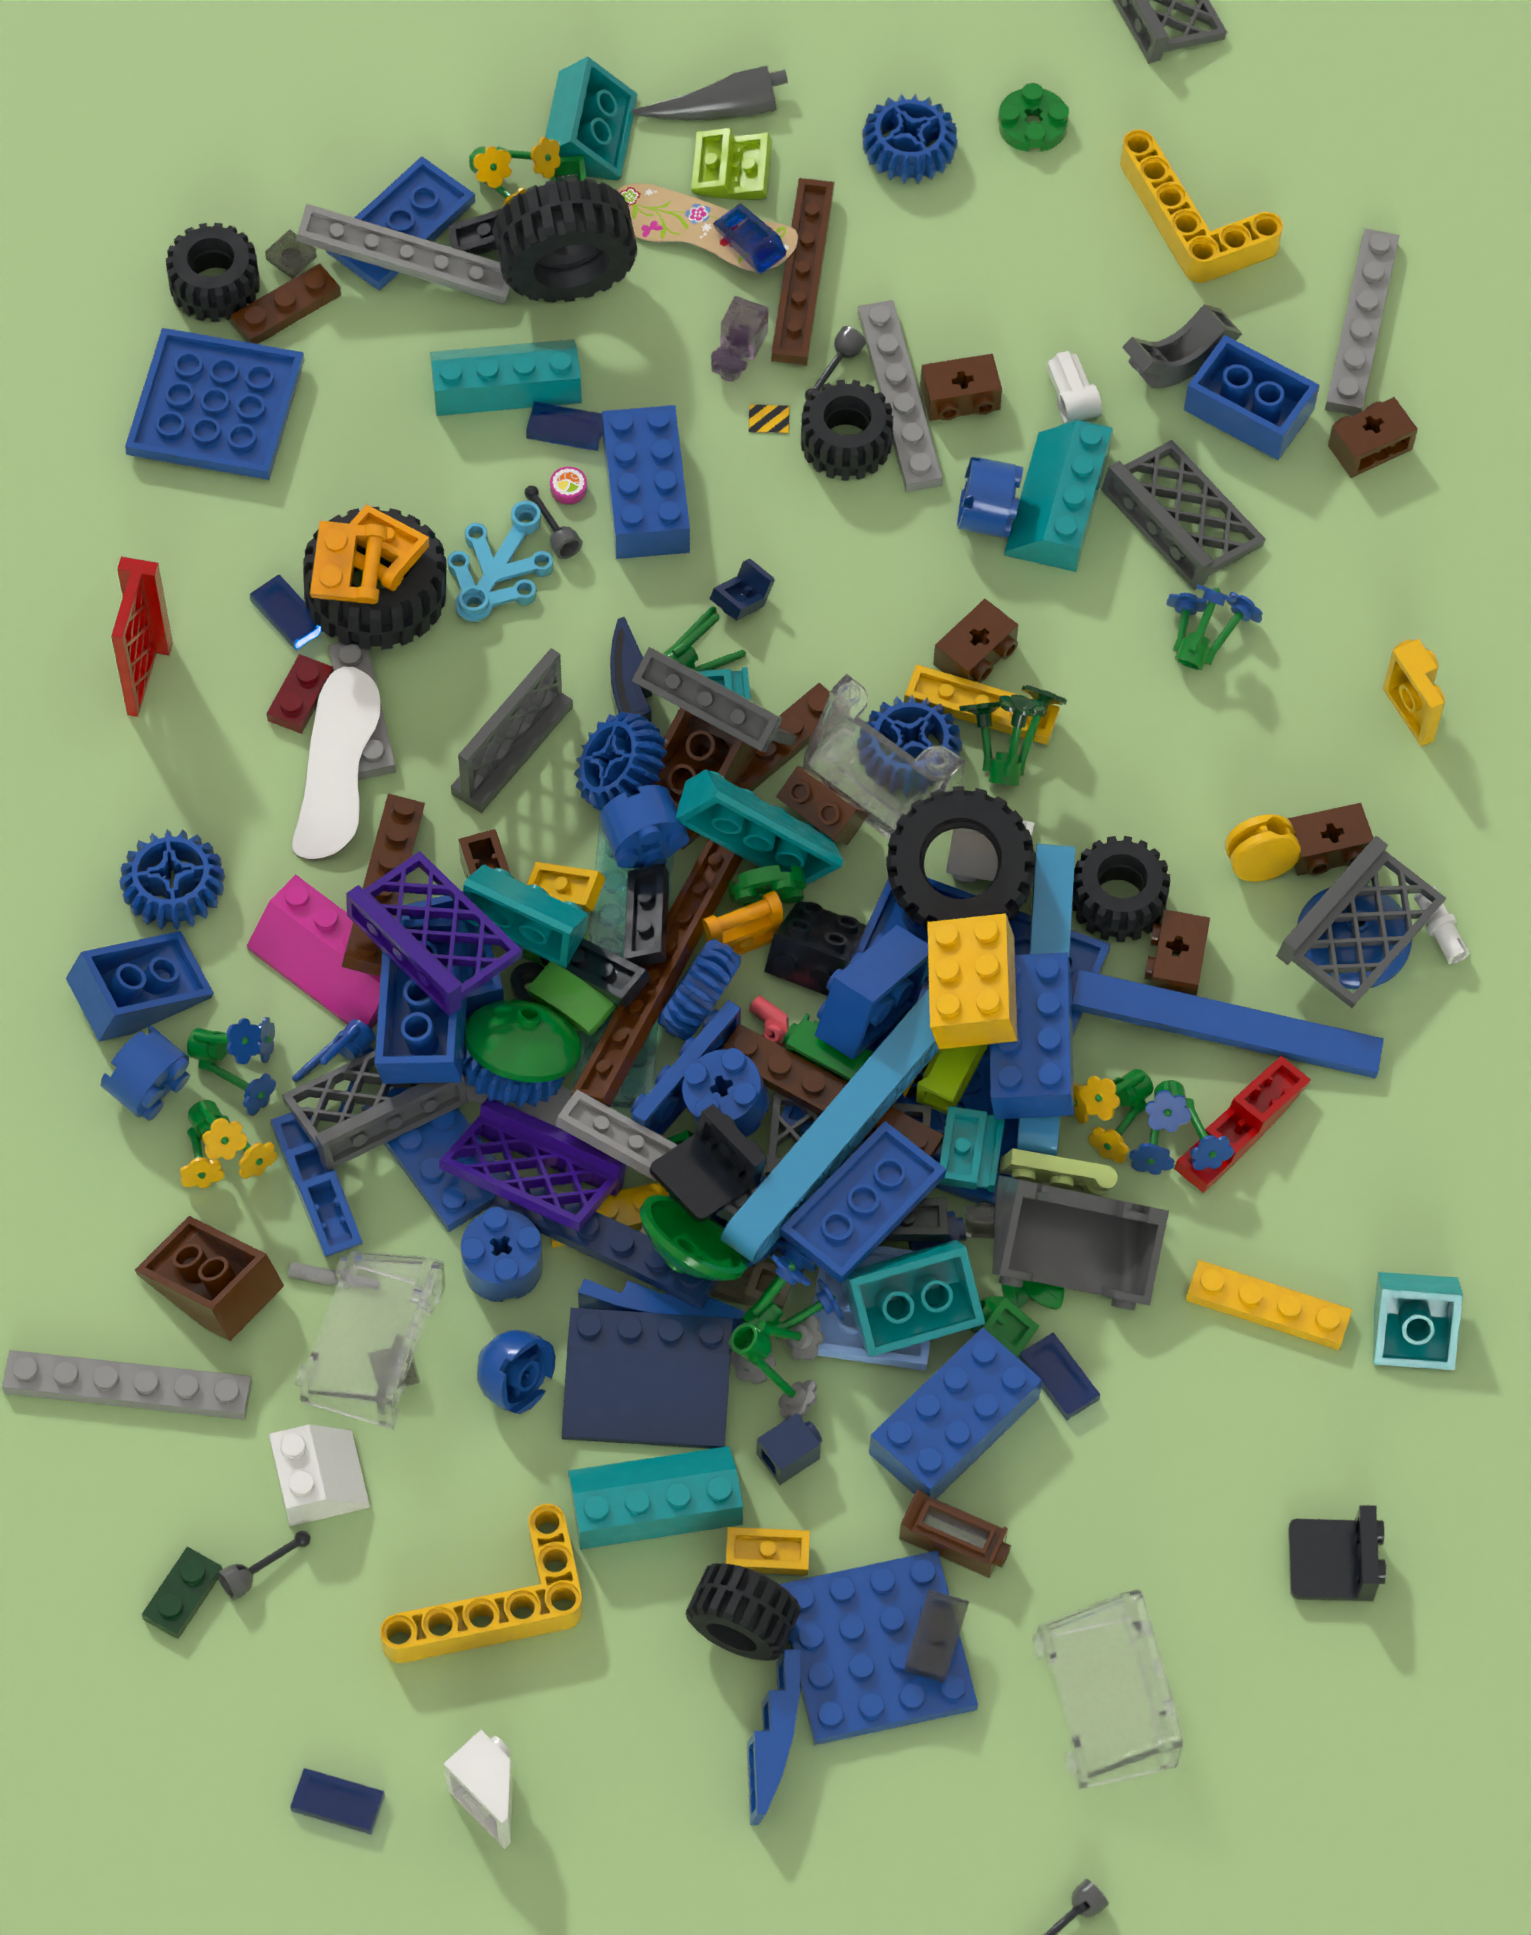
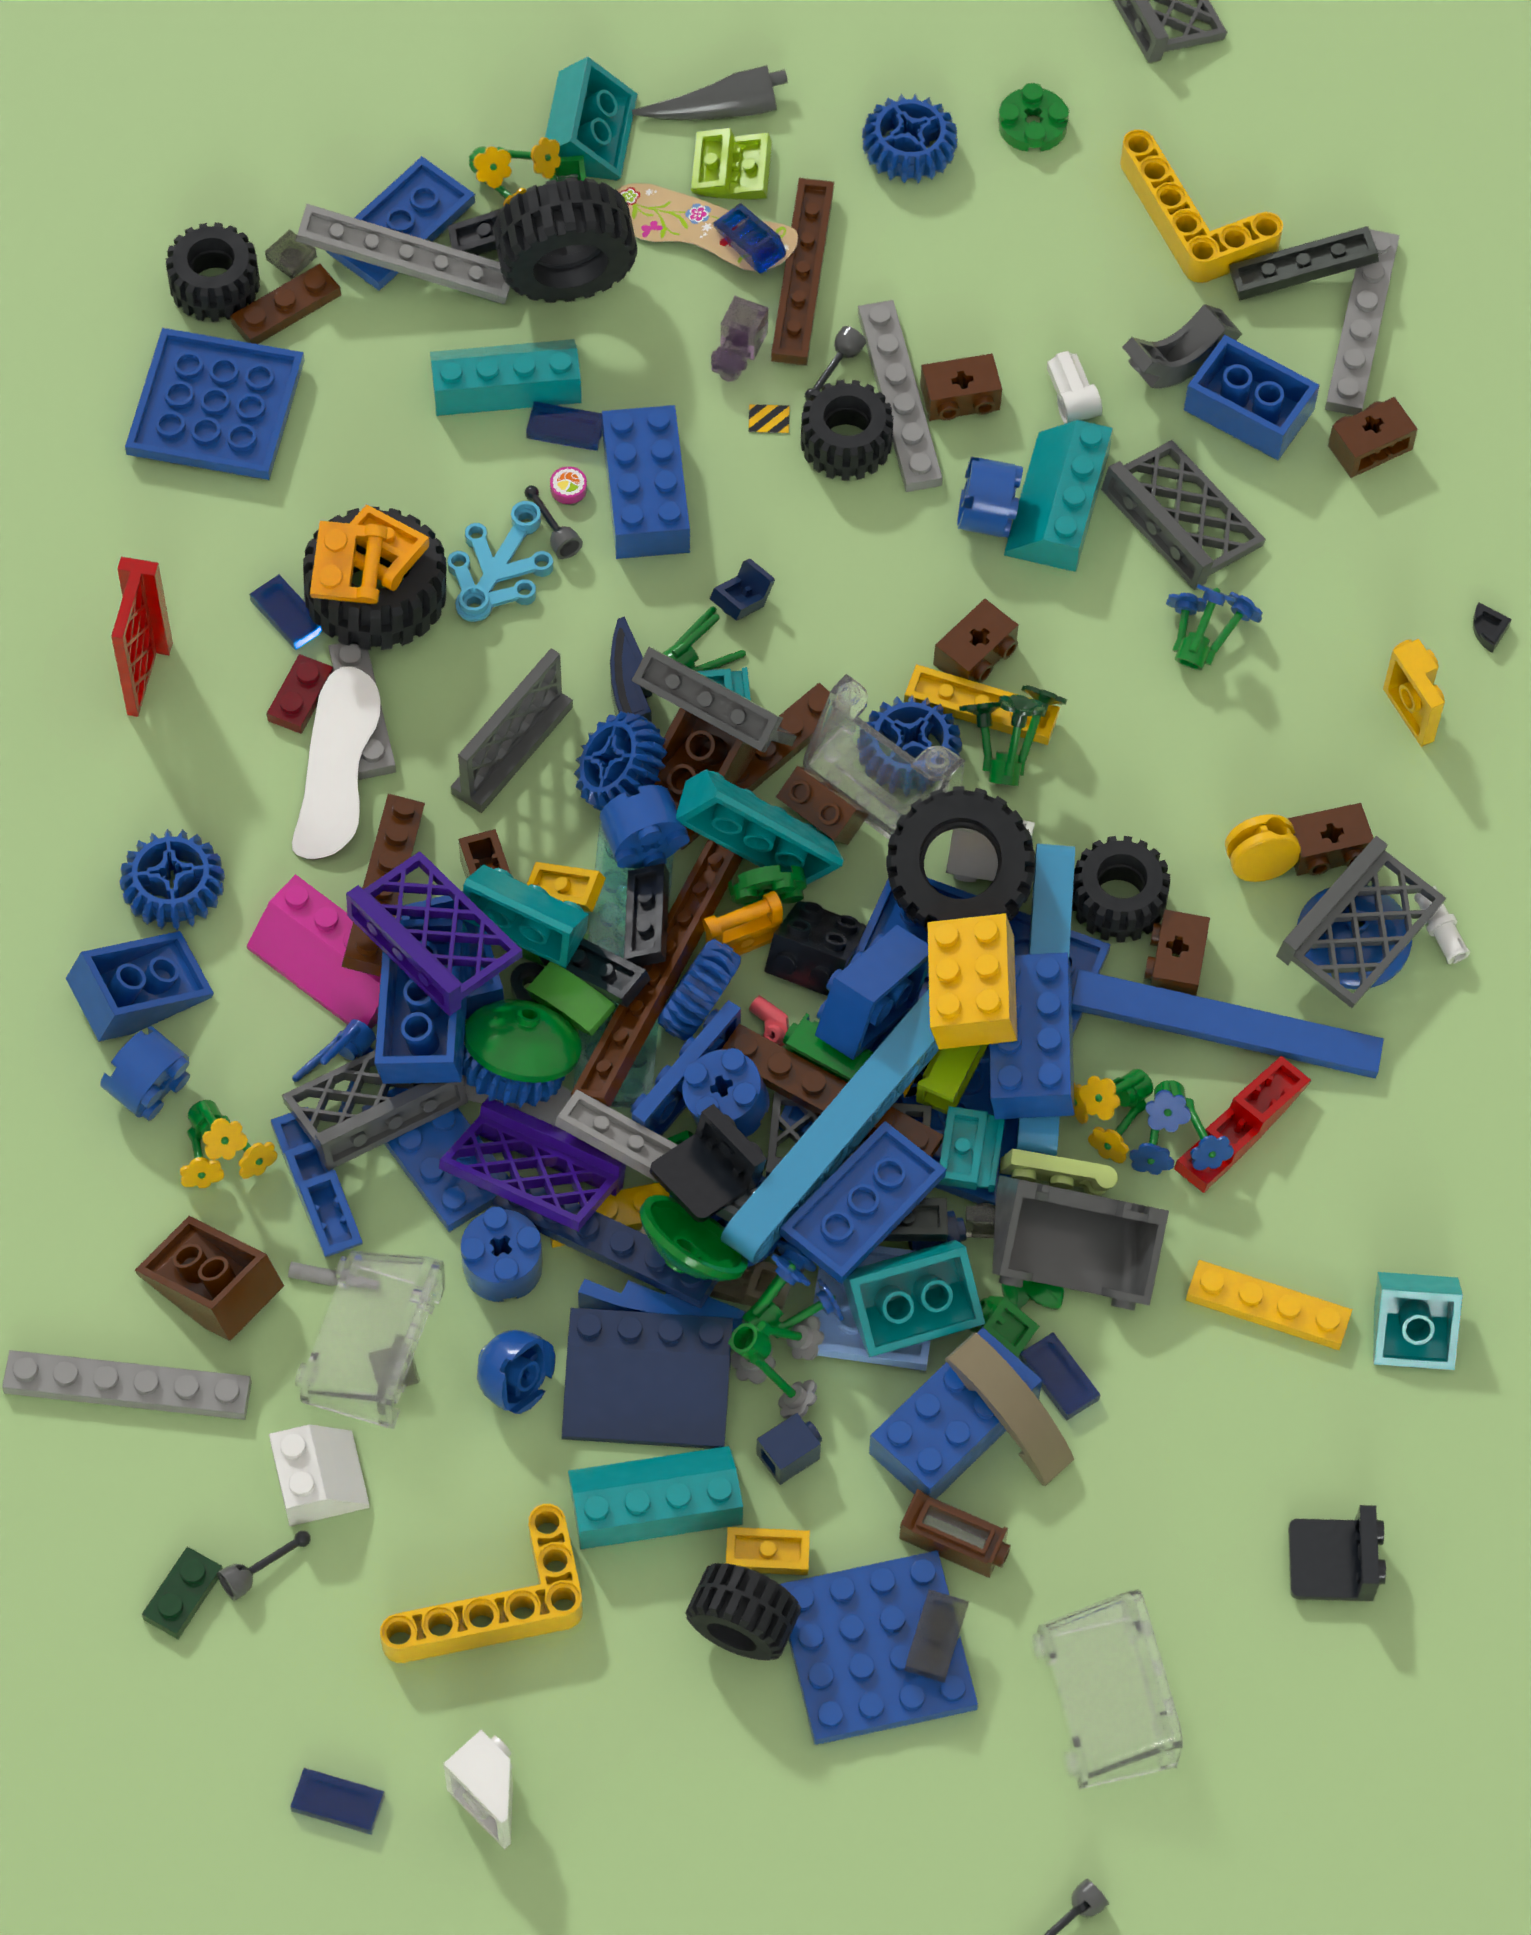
(243, 1042): plant -> none
(770, 1748): blue slope -> none
(1013, 1405): none -> dark tan slope
(1304, 263): none -> pearl dark grey plate
(1489, 626): none -> black tile

